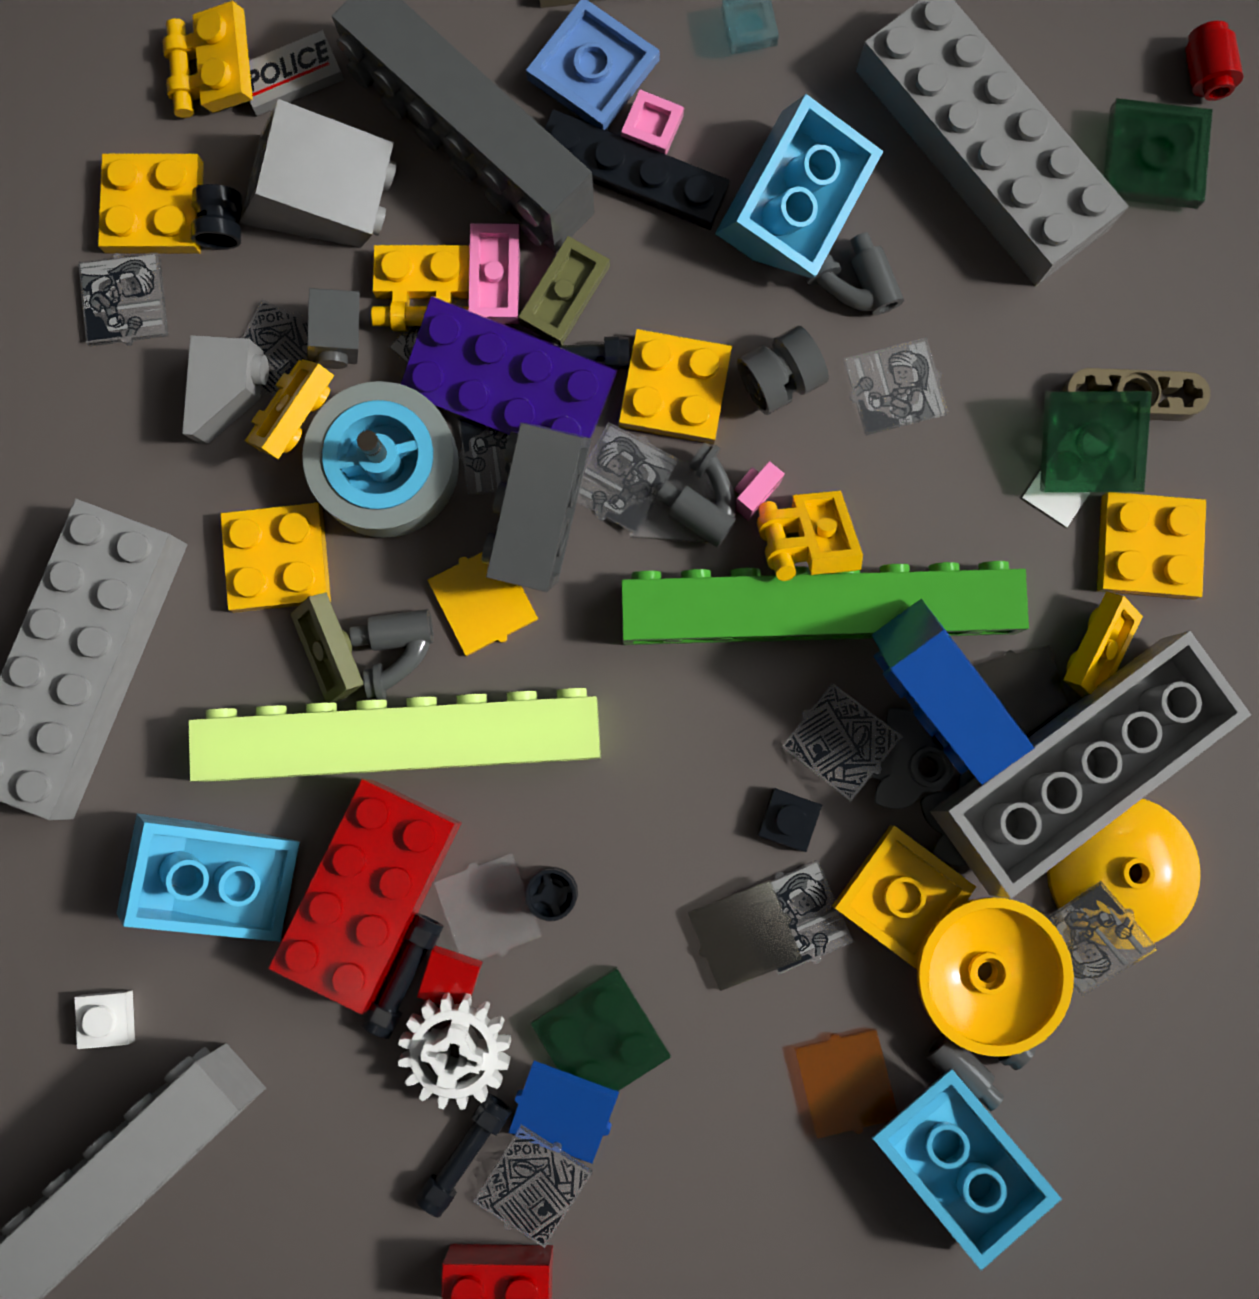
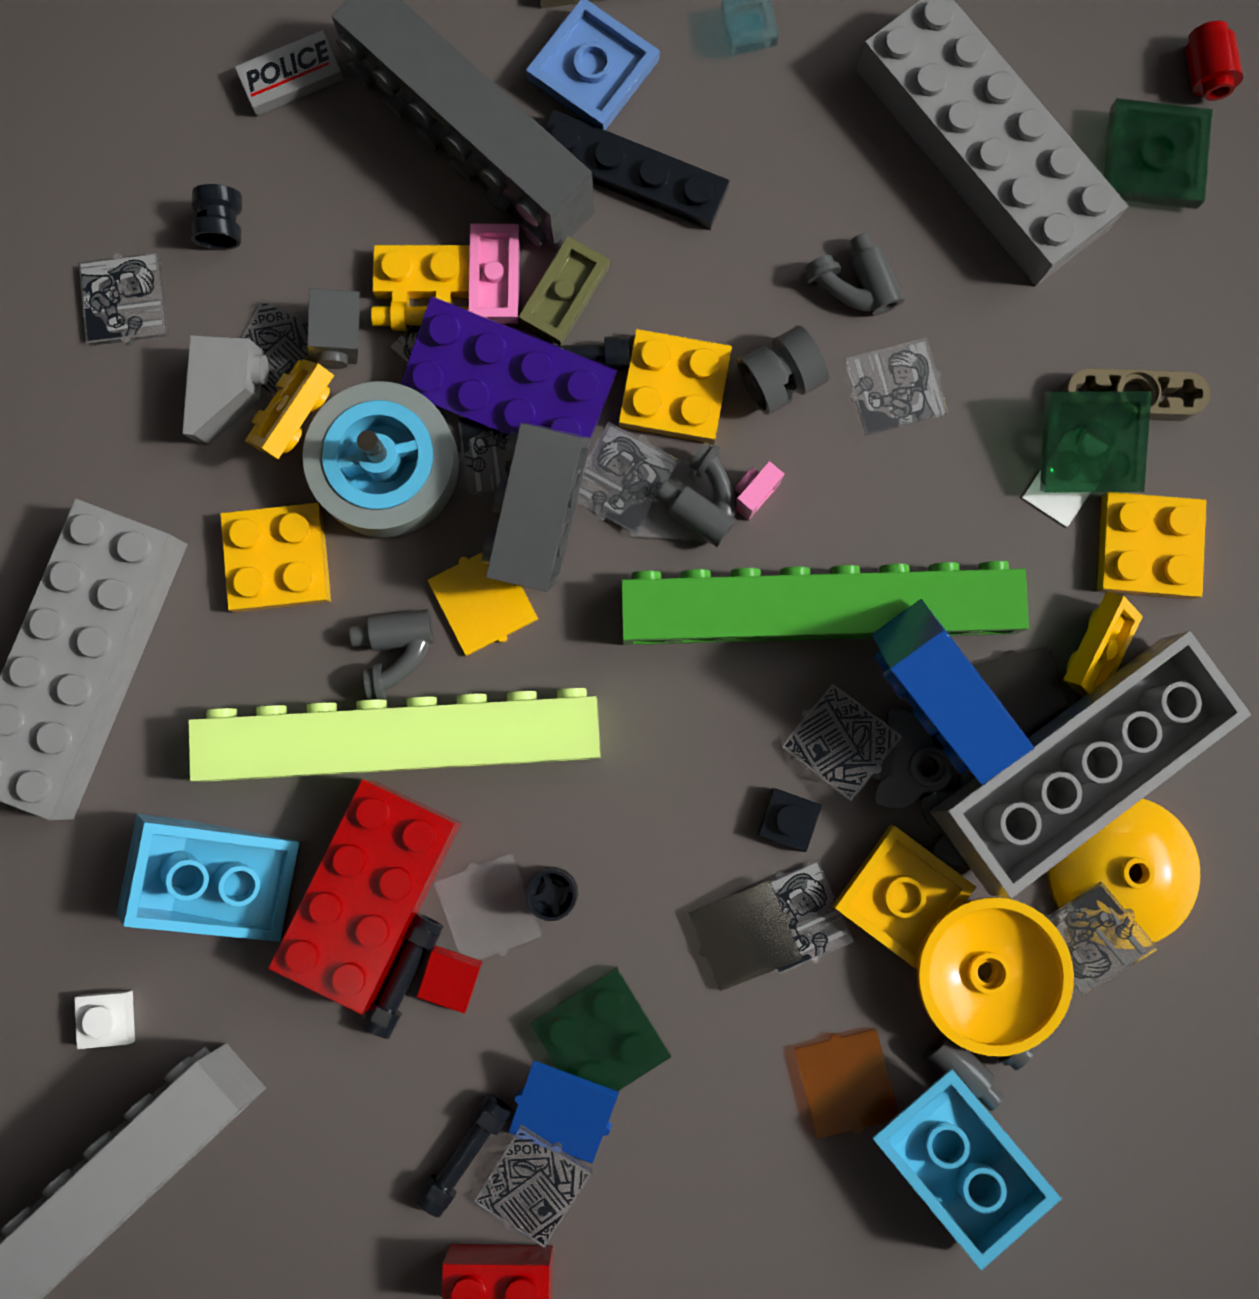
(148, 203): yellow plate -> none
(221, 58): yellow plate -> none
(318, 178): light grey slope -> none
(327, 648): olive plate -> none
(474, 1052): white gear -> none
(652, 121): bright pink plate -> none
(799, 189): medium azure slope -> none
(824, 539): yellow plate -> none

